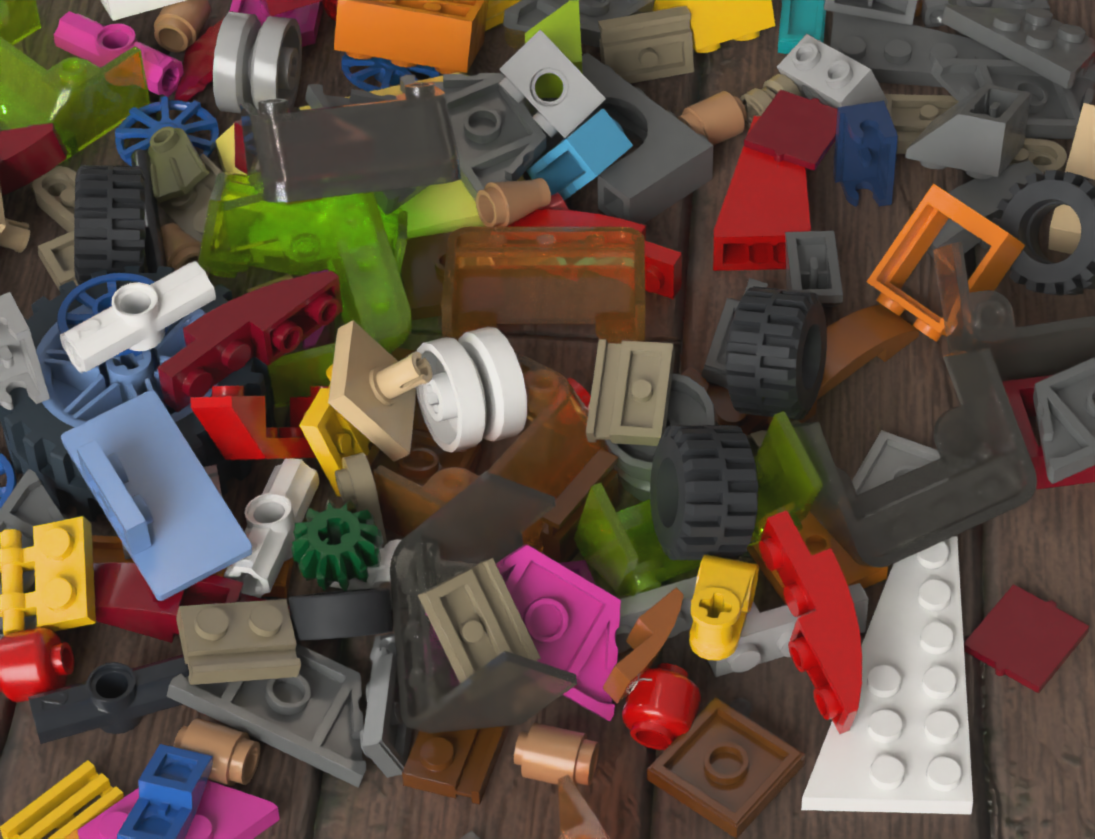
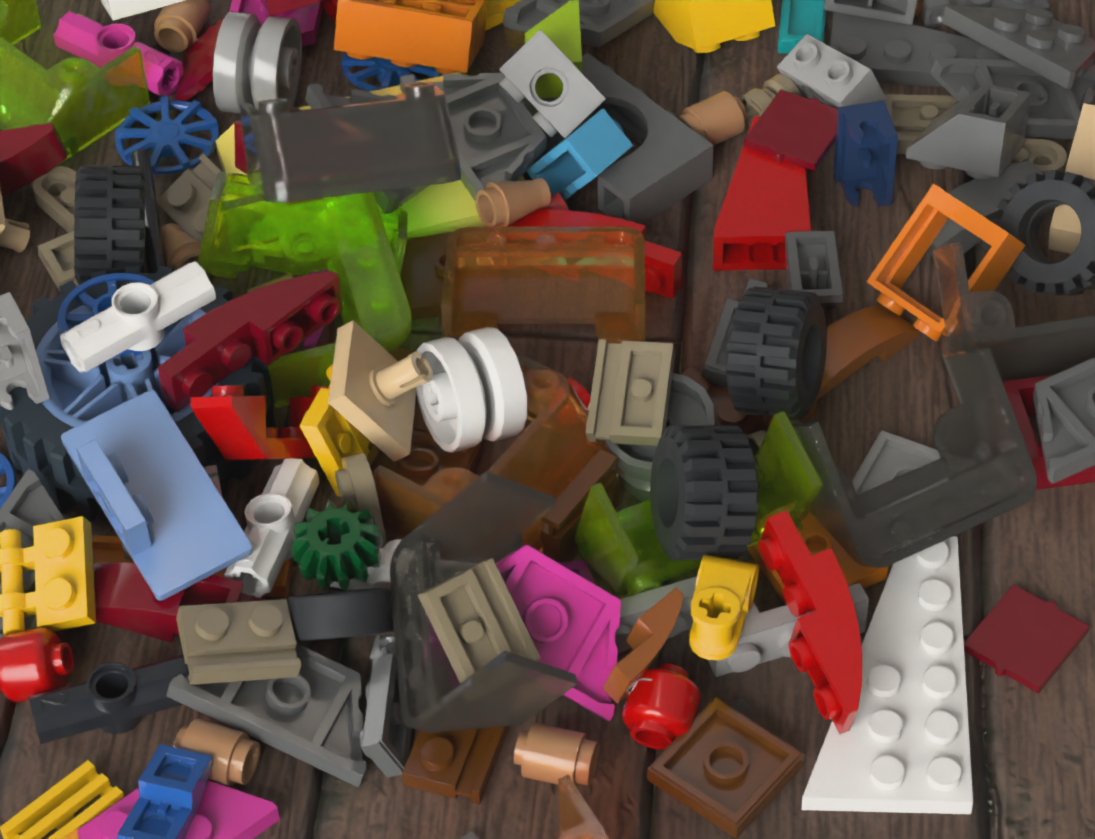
(174, 164): olive piece -> none
(648, 44): dark tan plate -> none

